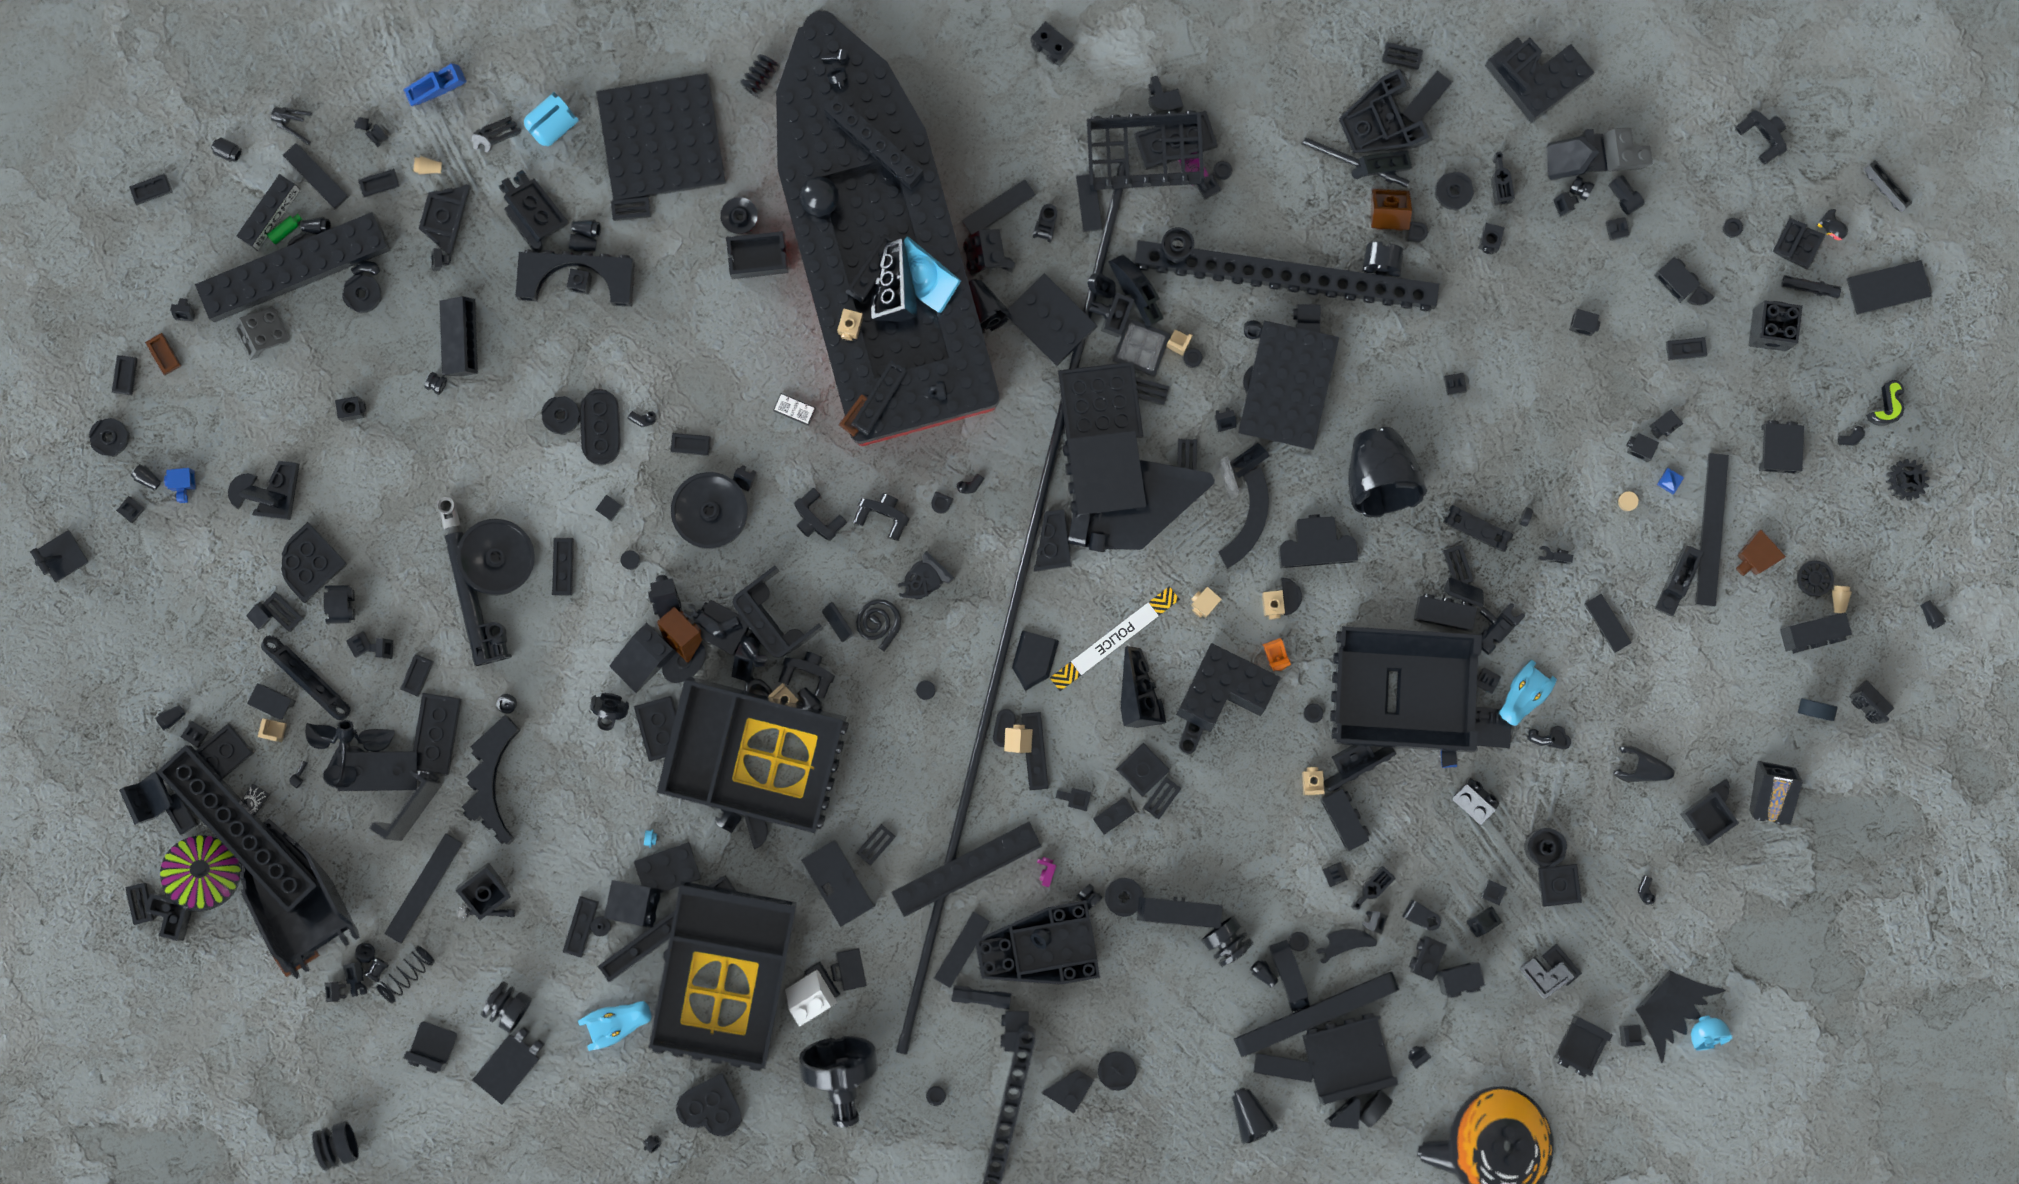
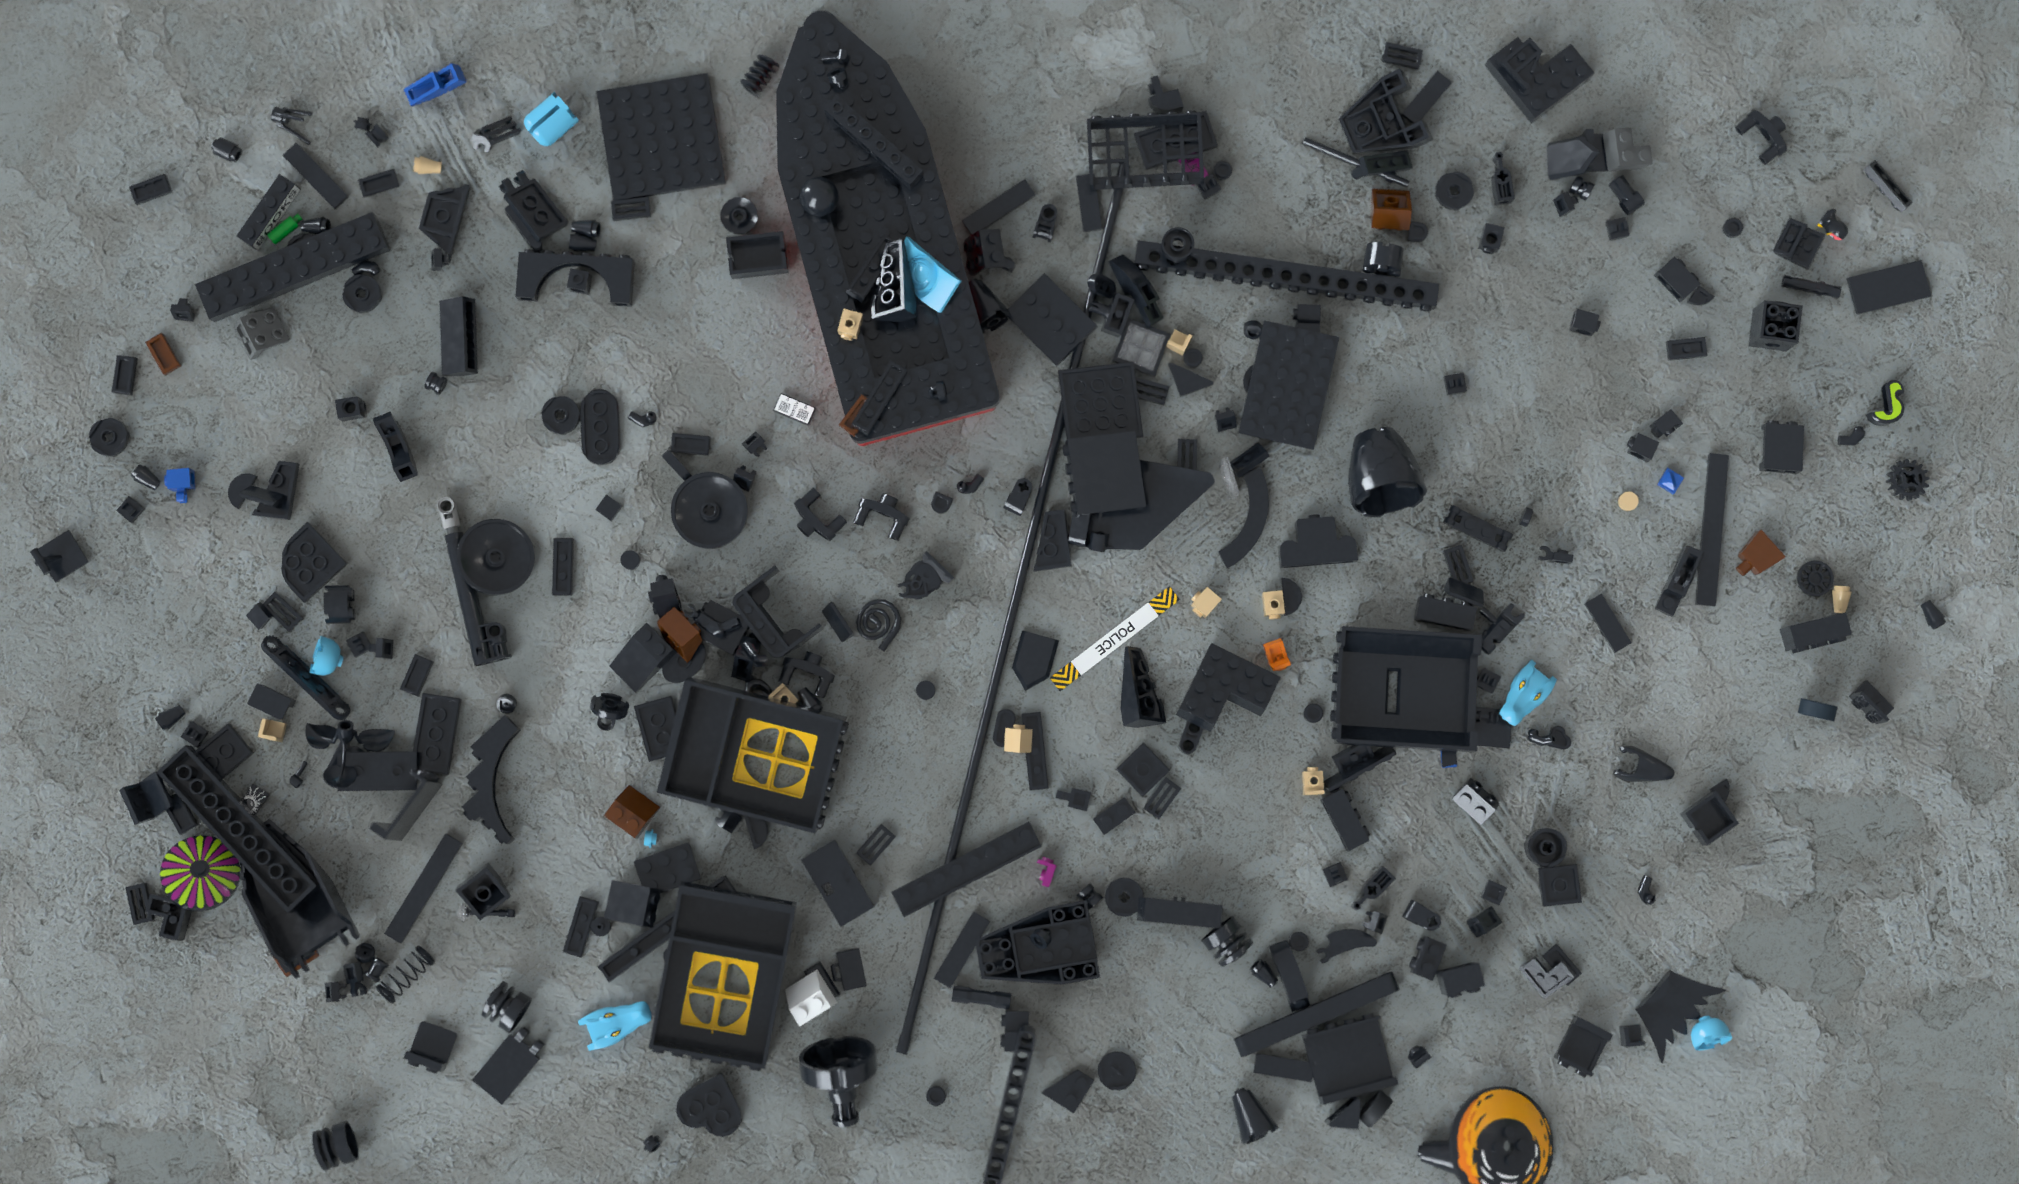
(326, 657): none -> medium azure cylinder
(397, 446): none -> black arch
(632, 811): none -> reddish brown slope
(676, 465): none -> black beam
(754, 442): none -> black tile
(1017, 500): none -> black piece
(1051, 44): black brick -> none
(1187, 381): none -> black tile
(1775, 793): black slope -> none

